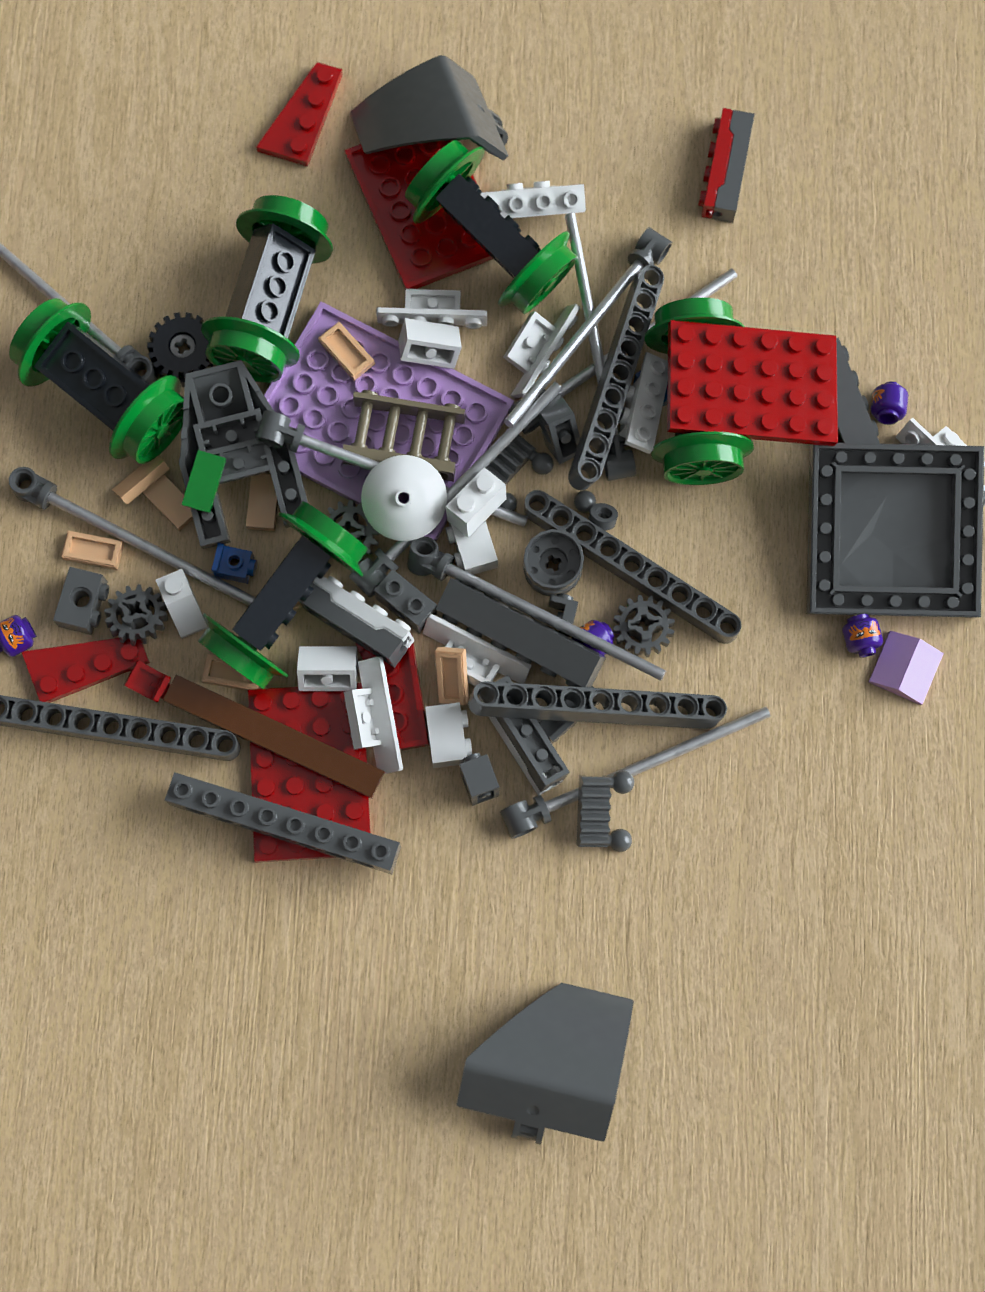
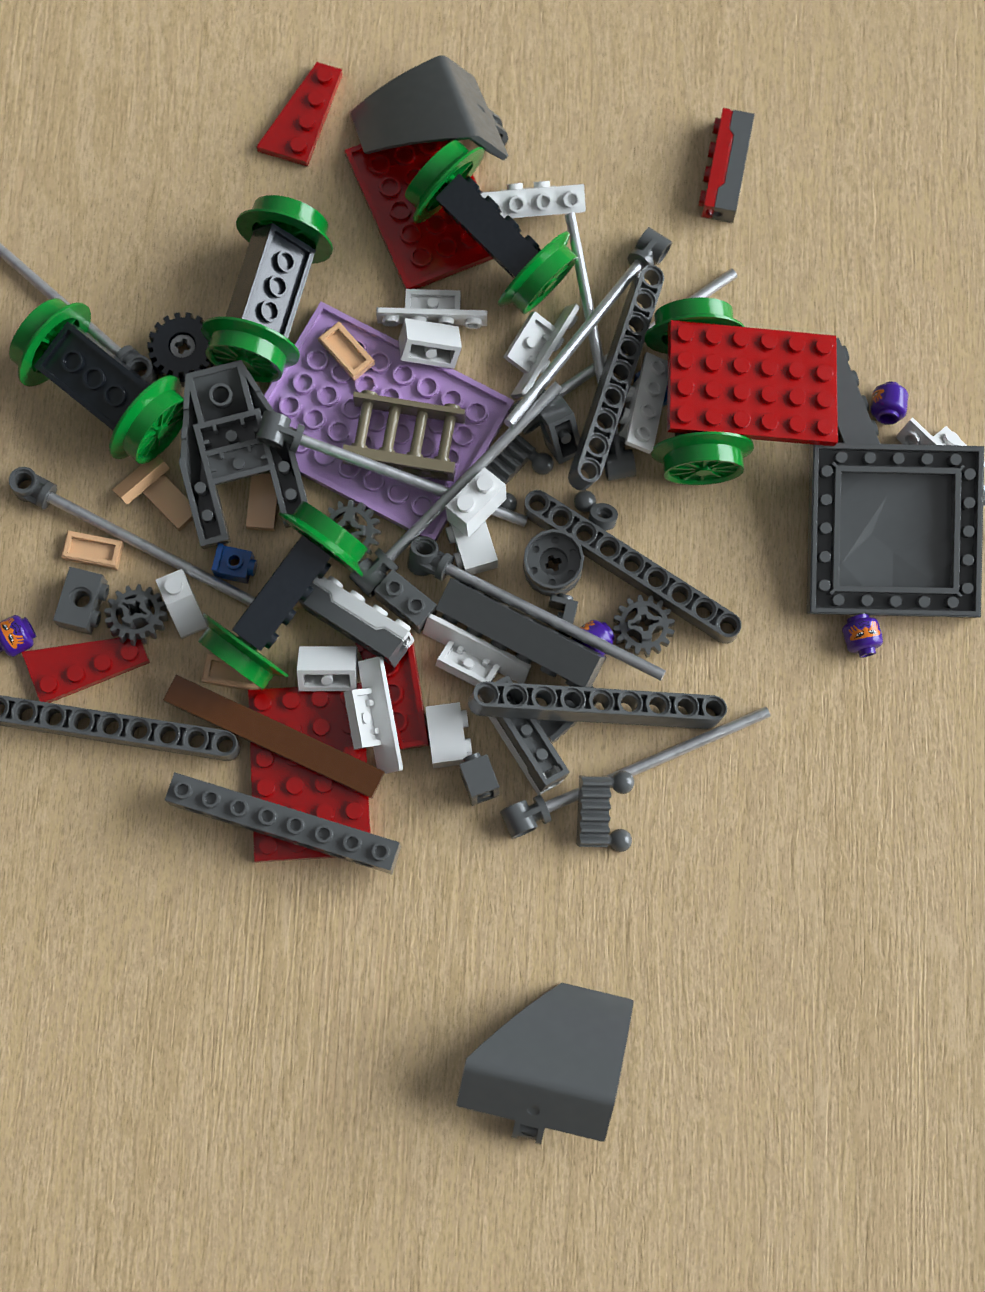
(148, 681): red bracket -> none
(204, 481): green tile -> none
(422, 510): white dish -> none
(452, 675): light nougat tile -> none
(906, 666): lavender slope -> none

